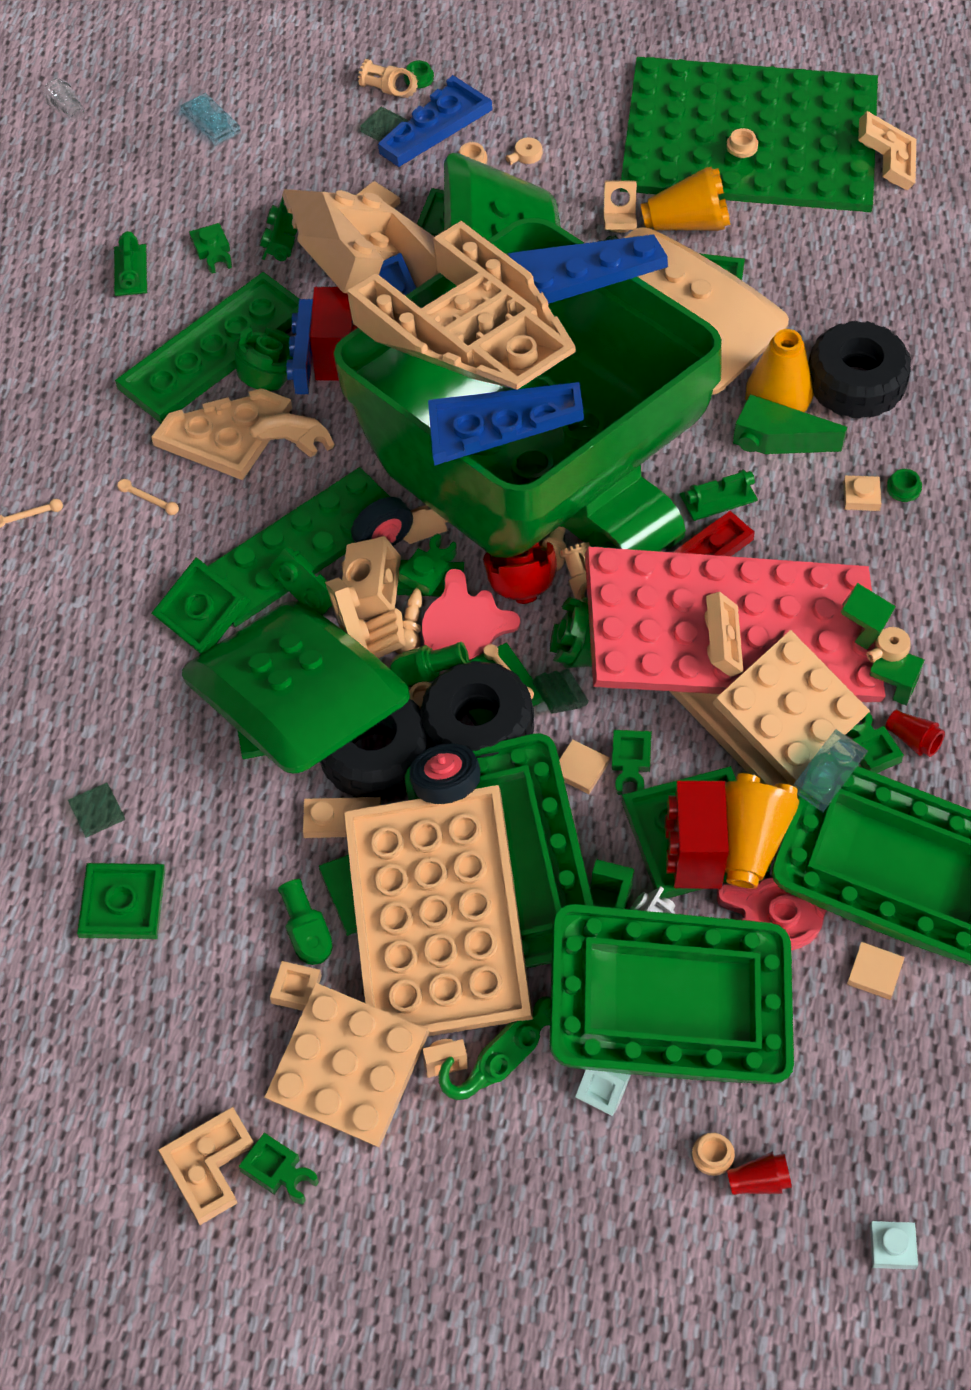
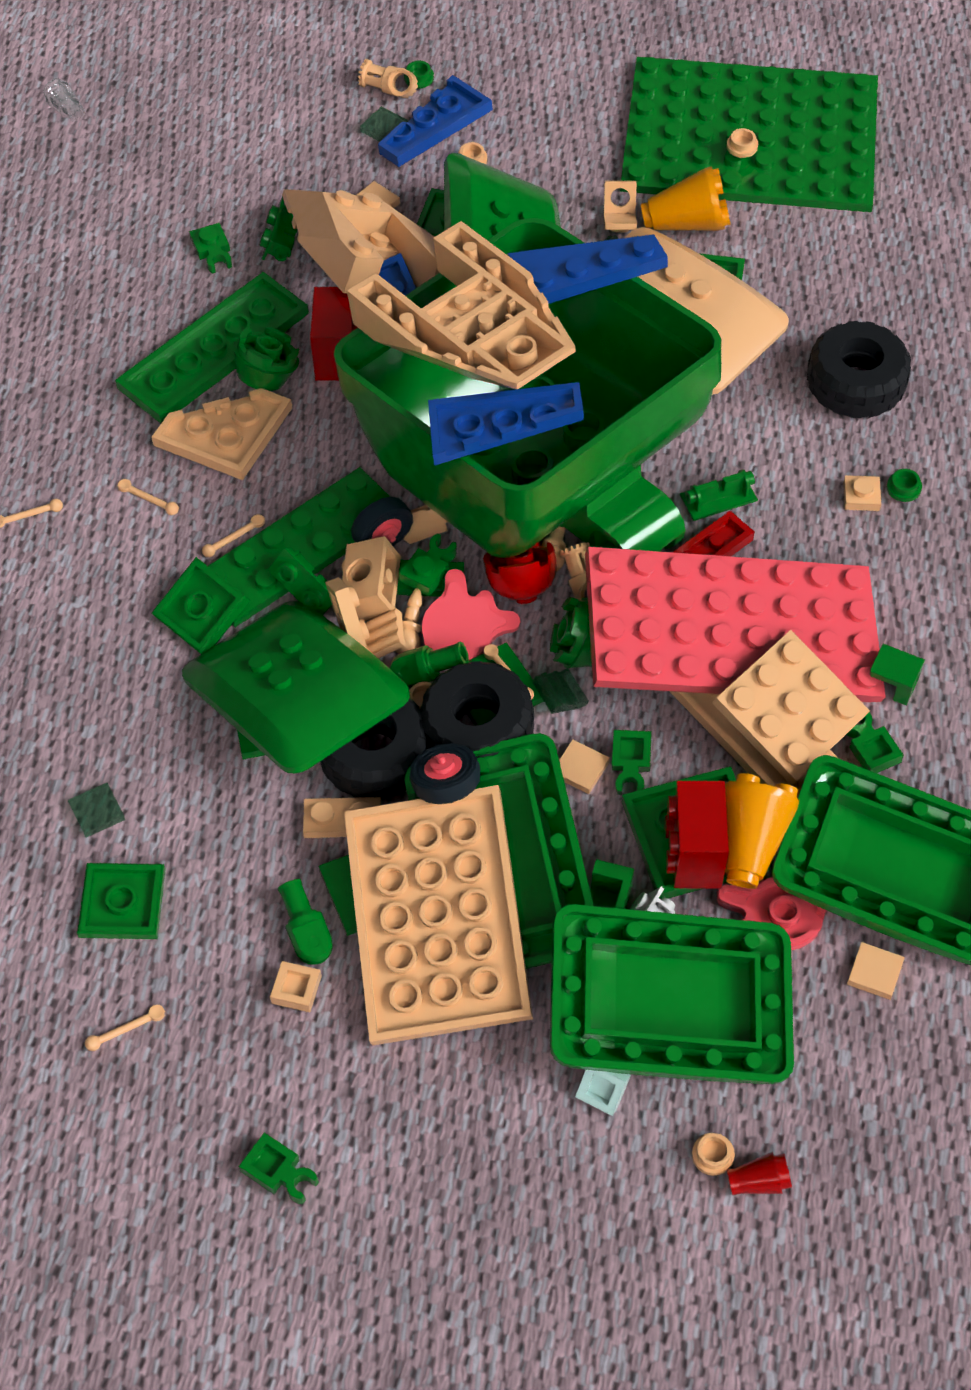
(130, 266): green hinge -> none
(155, 1013): none -> light nougat hinge
(196, 1163): light nougat plate -> none
(210, 119): clear light blue plate -> none
(256, 522): none -> light nougat hinge
(295, 428): light nougat piece -> none
(300, 348): blue plate -> none
(347, 1064): light nougat plate -> none
(438, 1053): light nougat plate -> none
(499, 1055): green piece -> none
(526, 151): light nougat piece -> none
(724, 634): light nougat plate -> none
(783, 372): light orange cone -> none
(784, 430): green slope -> none
(829, 770): clear light blue plate -> none
(867, 611): green panel -> none
(891, 645): light nougat piece -> none
(893, 1245): light aqua plate -> none
(896, 147): light nougat plate -> none
(917, 733): red cone -> none

